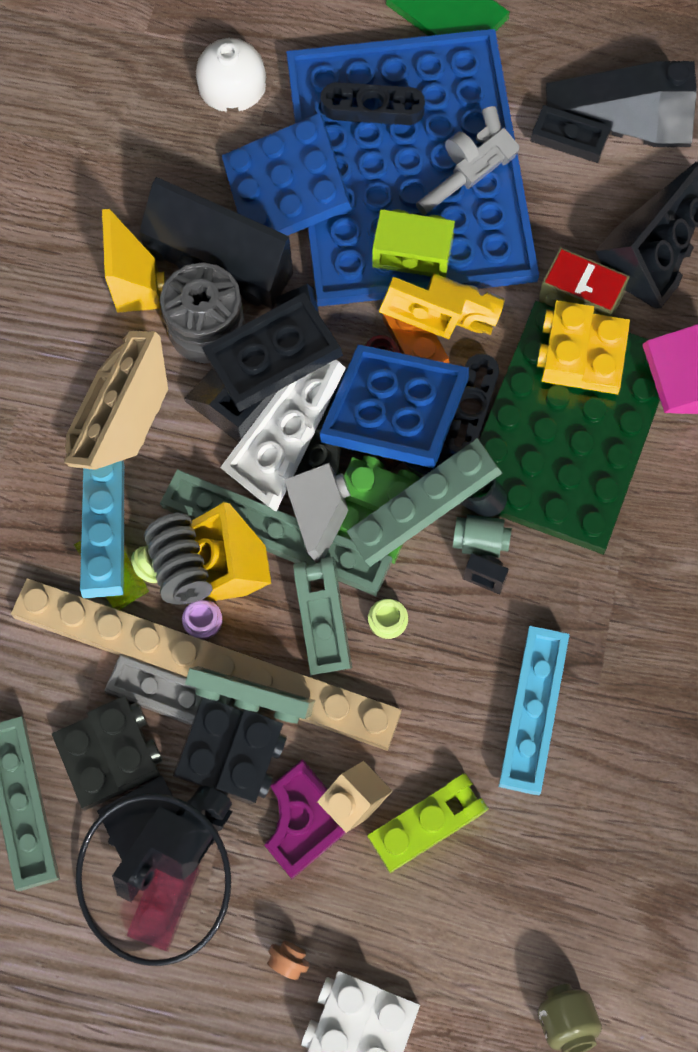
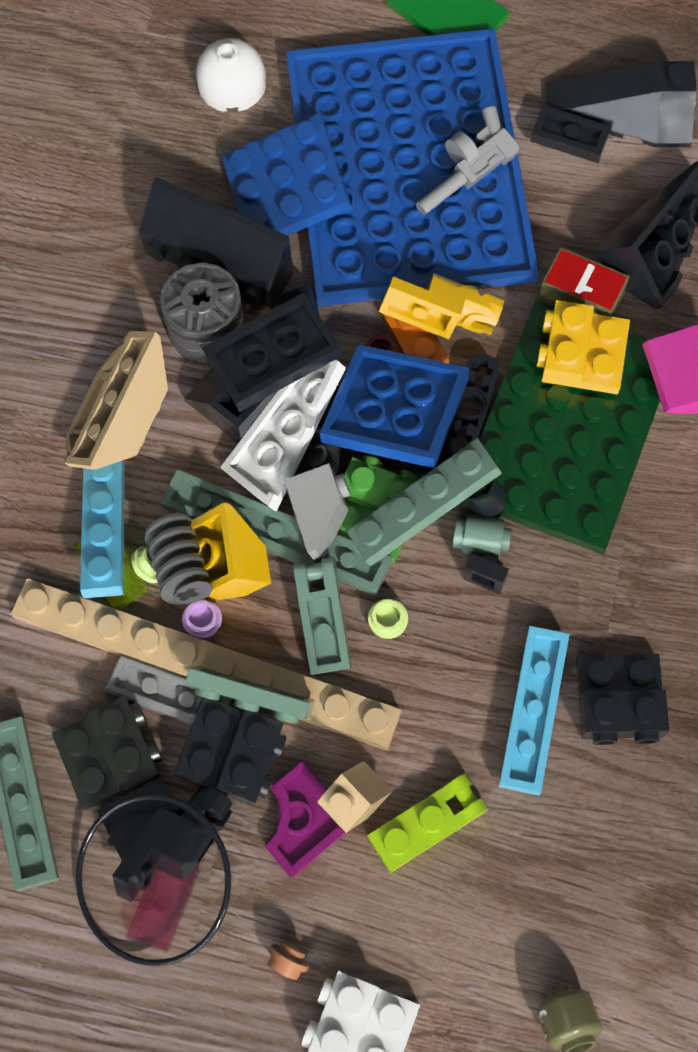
(129, 268): yellow slope -> none
(384, 115): black beam -> none
(413, 243): lime brick -> none
(621, 698): none -> black plate

